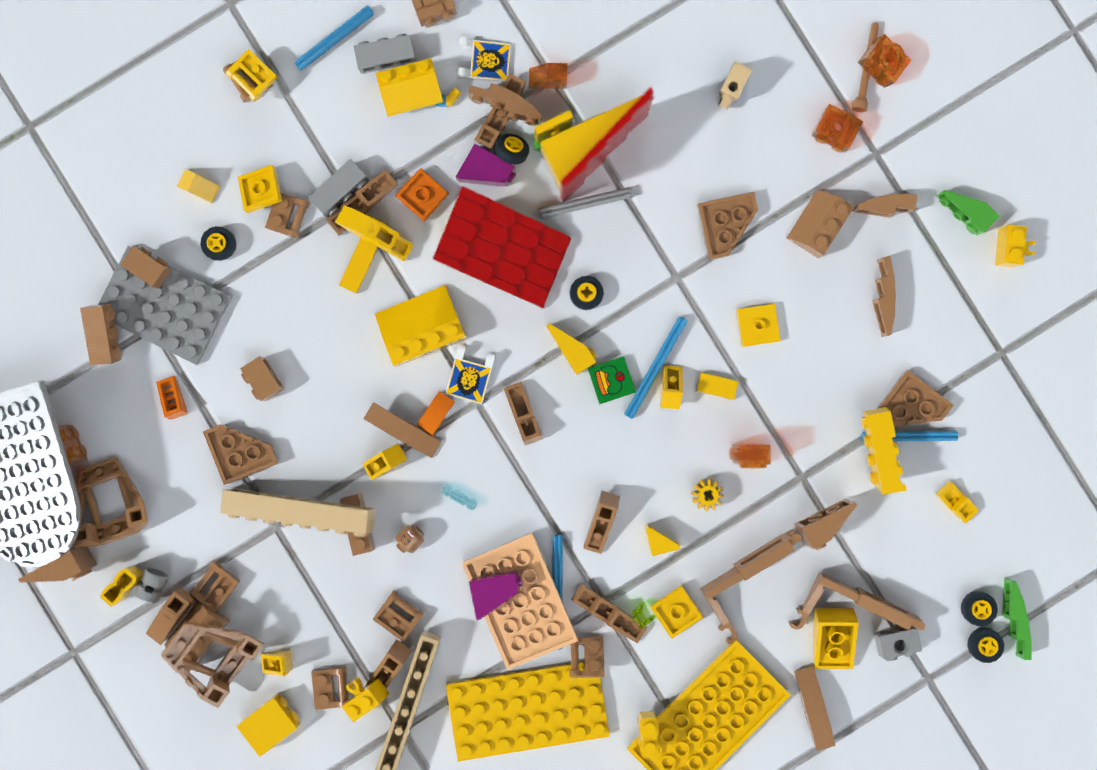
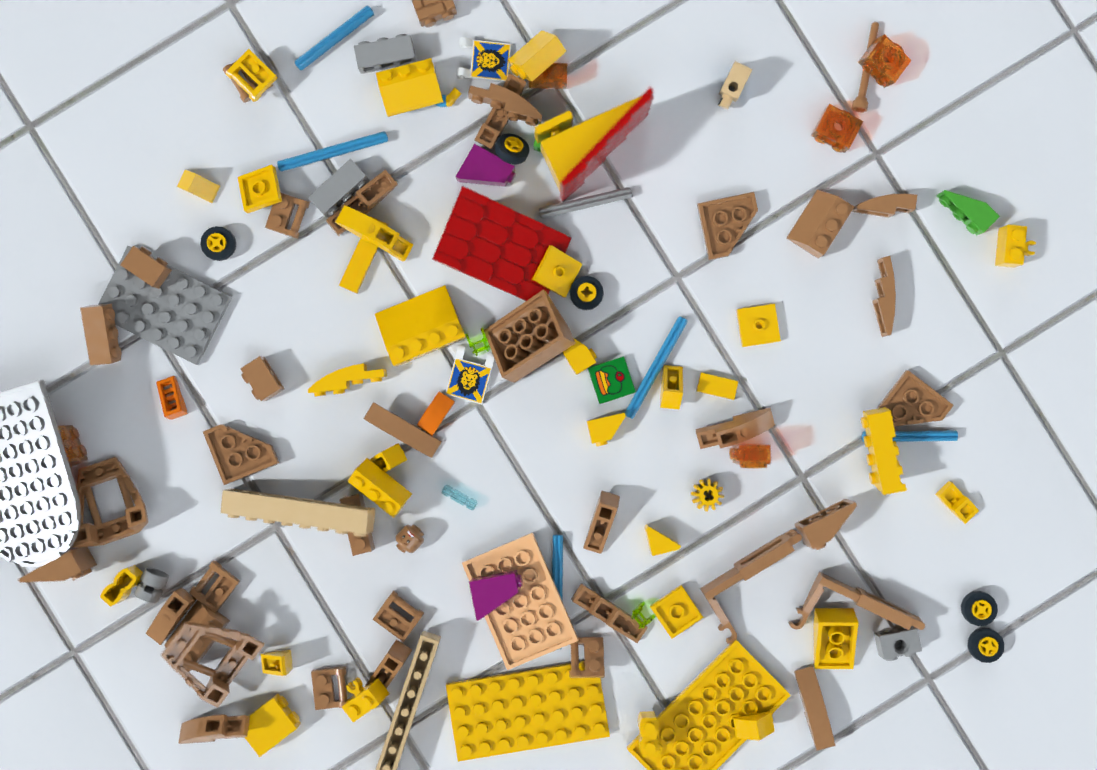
(213, 727): none -> medium nougat slope
(332, 151): none -> dark azure axle
(339, 380): none -> yellow slope
(379, 487): none -> yellow slope
(422, 194): orange plate -> none
(484, 340): none -> clear neon green piece
(523, 413): medium nougat slope -> none
(528, 337): none -> medium nougat slope
(536, 56): none -> yellow brick
(557, 271): none -> yellow plate
(604, 428): none -> yellow slope
(736, 431): none -> medium nougat slope
(754, 726): none -> yellow slope
(1015, 611): bright green slope -> none

